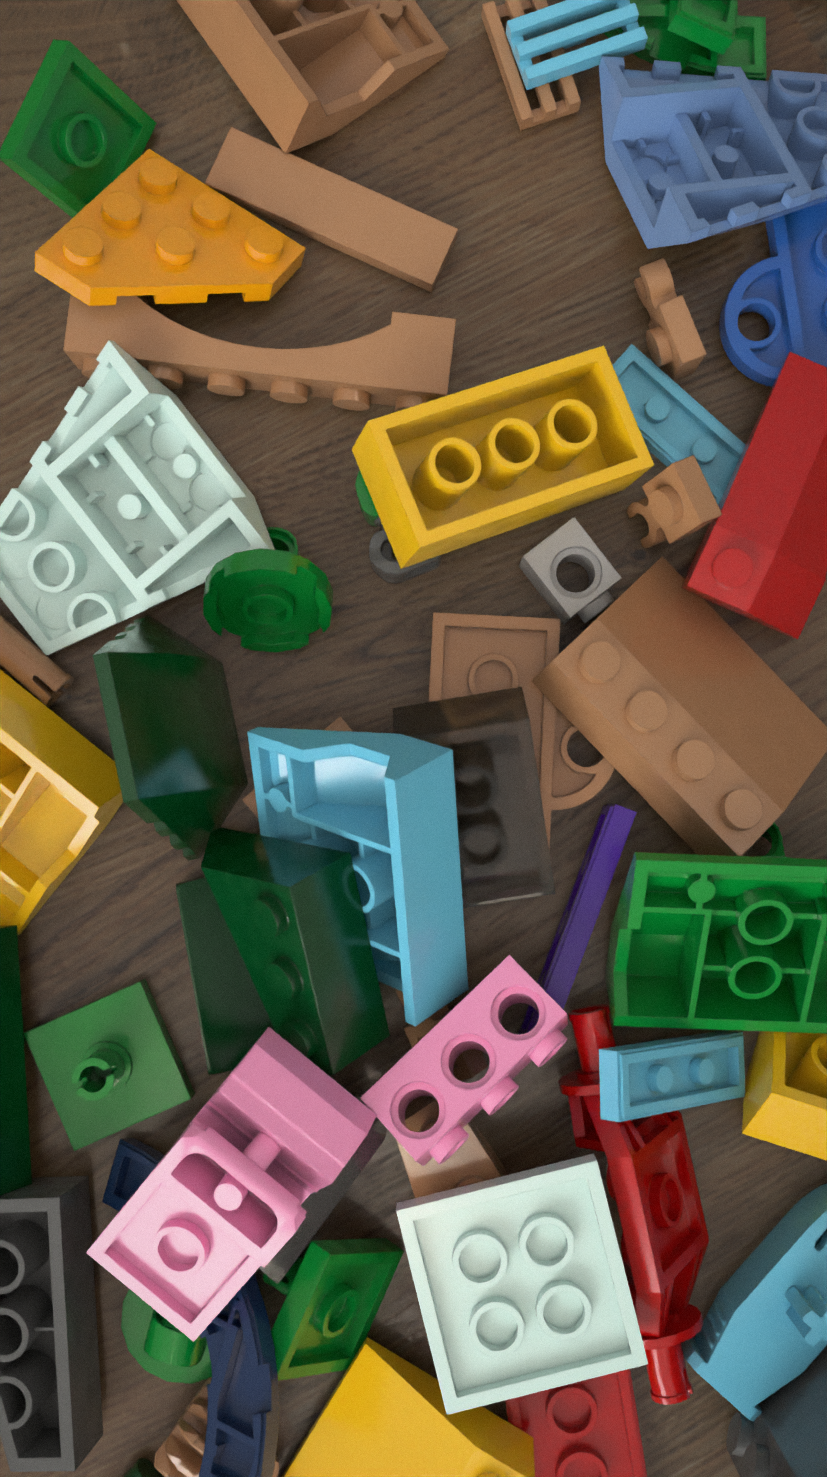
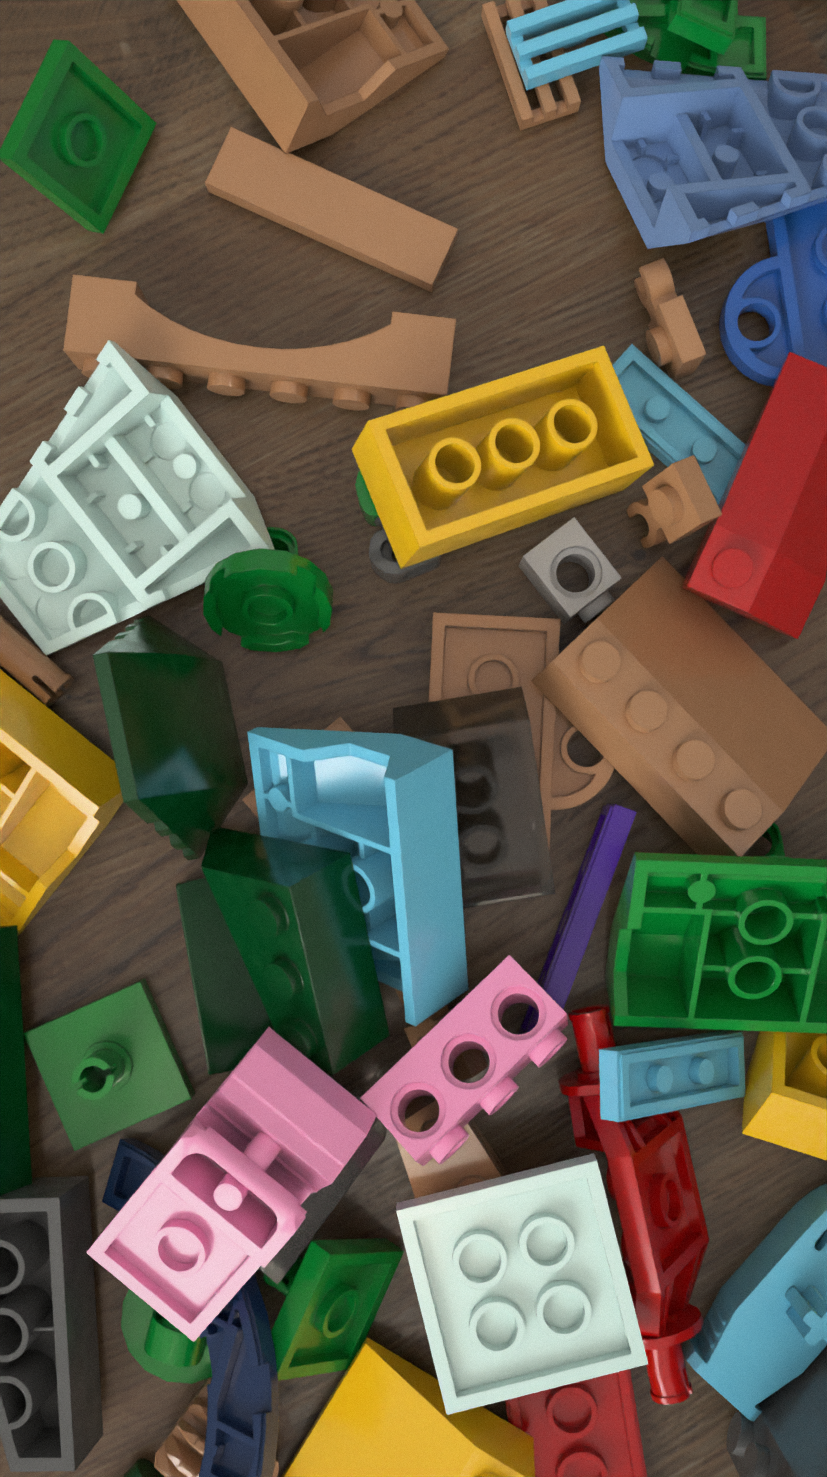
(166, 239): light orange plate -> none

